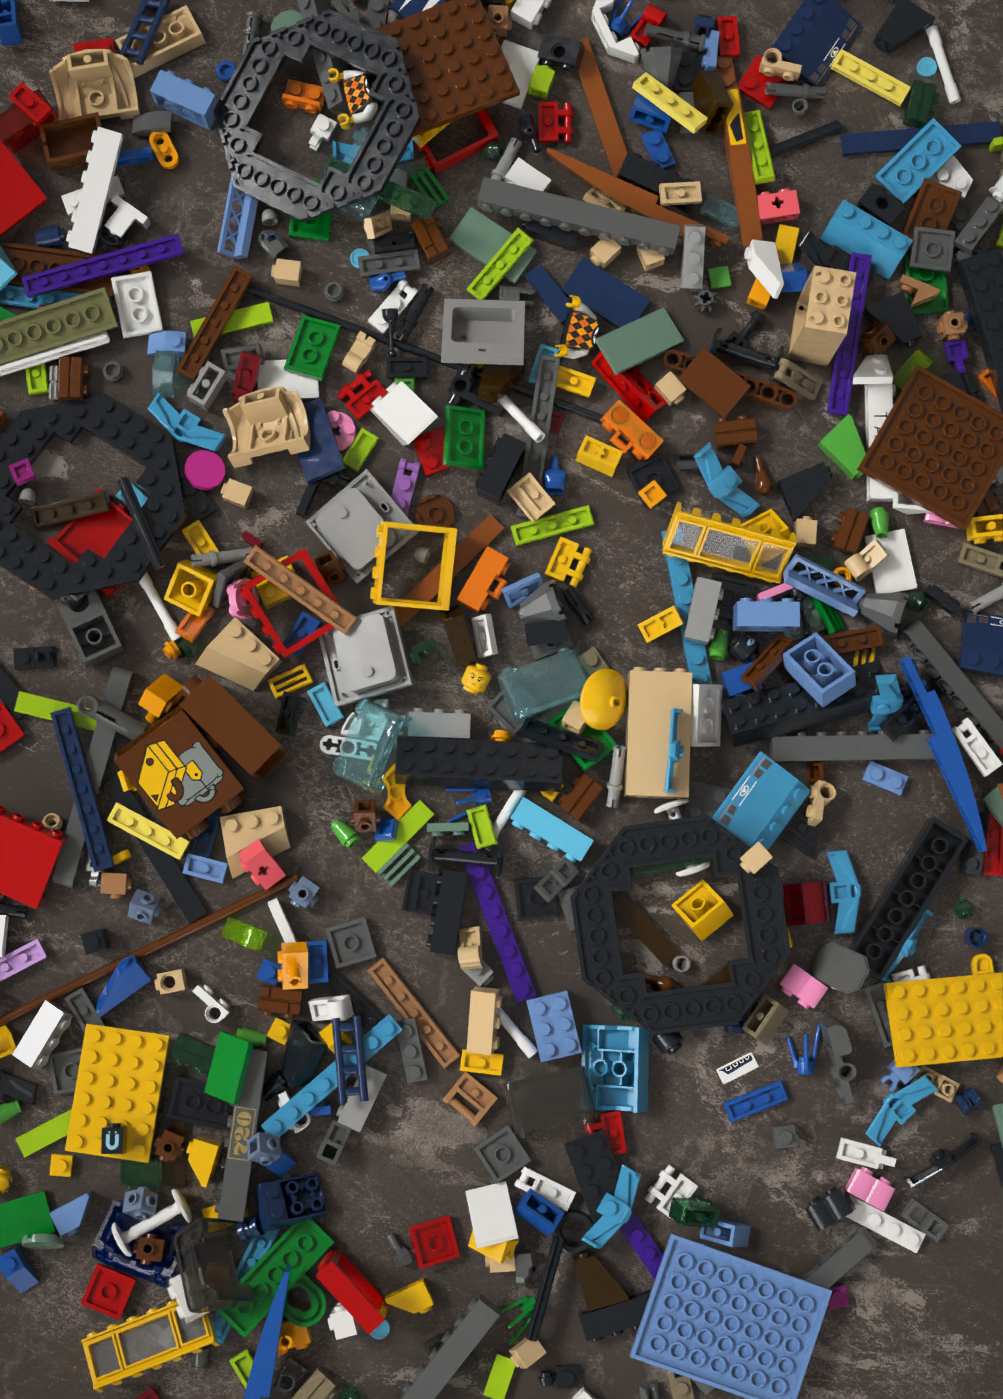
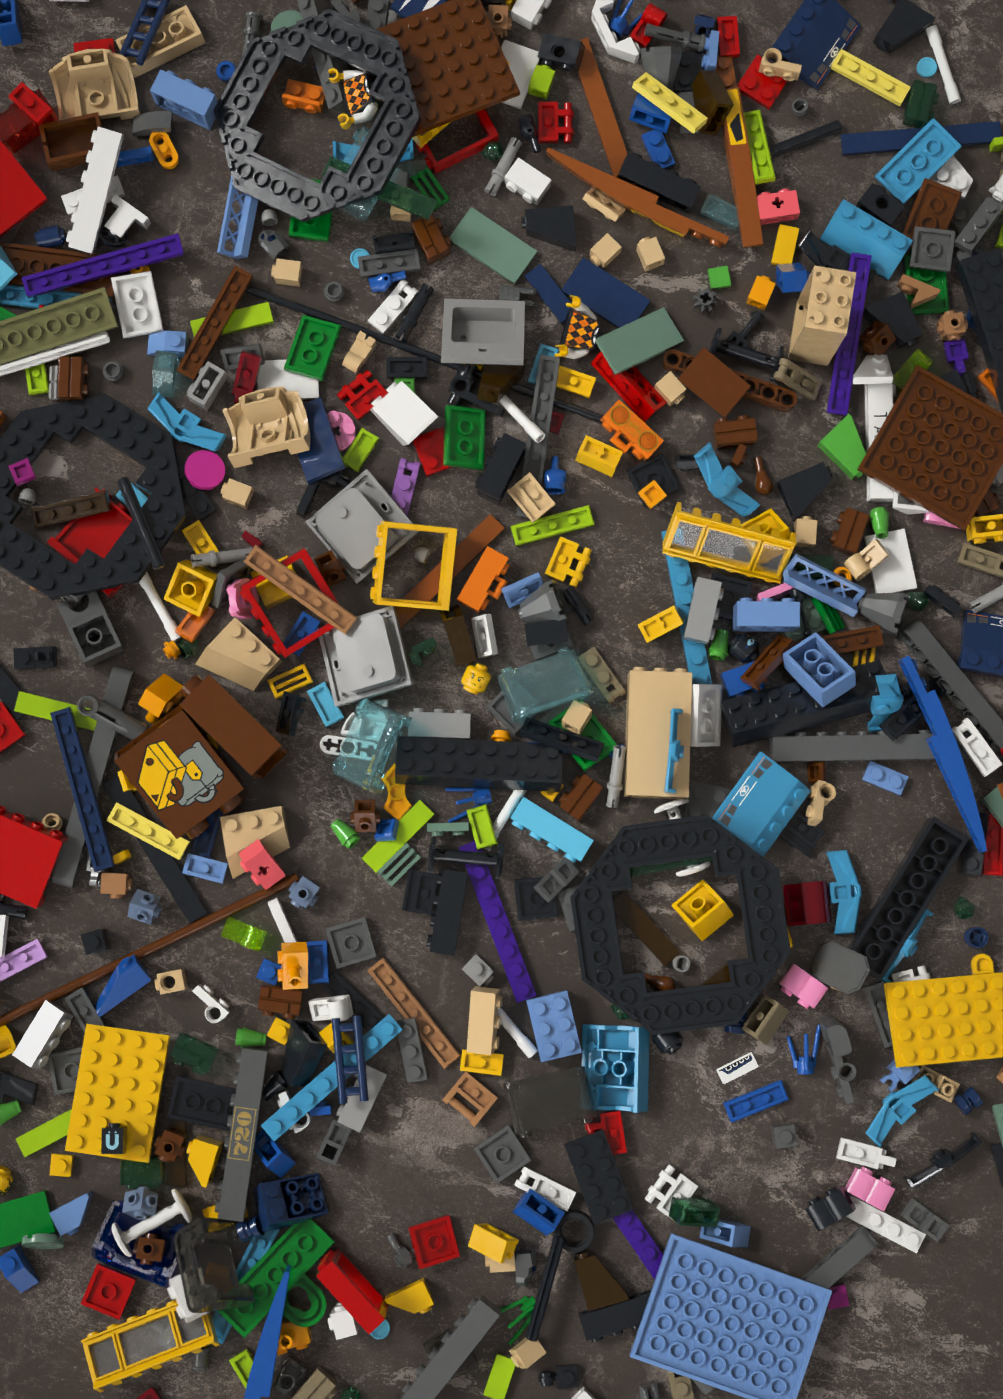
(229, 1067): green tile -> none
(264, 1148): sand blue brick -> none
(321, 130): white plate -> none
(378, 224): tan plate -> none
(390, 315): black hinge -> none
(435, 511): reddish brown tile -> none
(470, 948): tan plate -> none
(491, 1214): white tile -> none
(500, 265): lime tile -> none
(578, 216): dark grey brick -> none
(603, 699): yellow dish -> none
(614, 1208): dark azure plate -> none
(680, 193): tan plate -> none
(692, 256): light grey brick -> none
(755, 858): tan brick -> none
(765, 265): white slope -> none
(803, 91): dark grey pin -> none

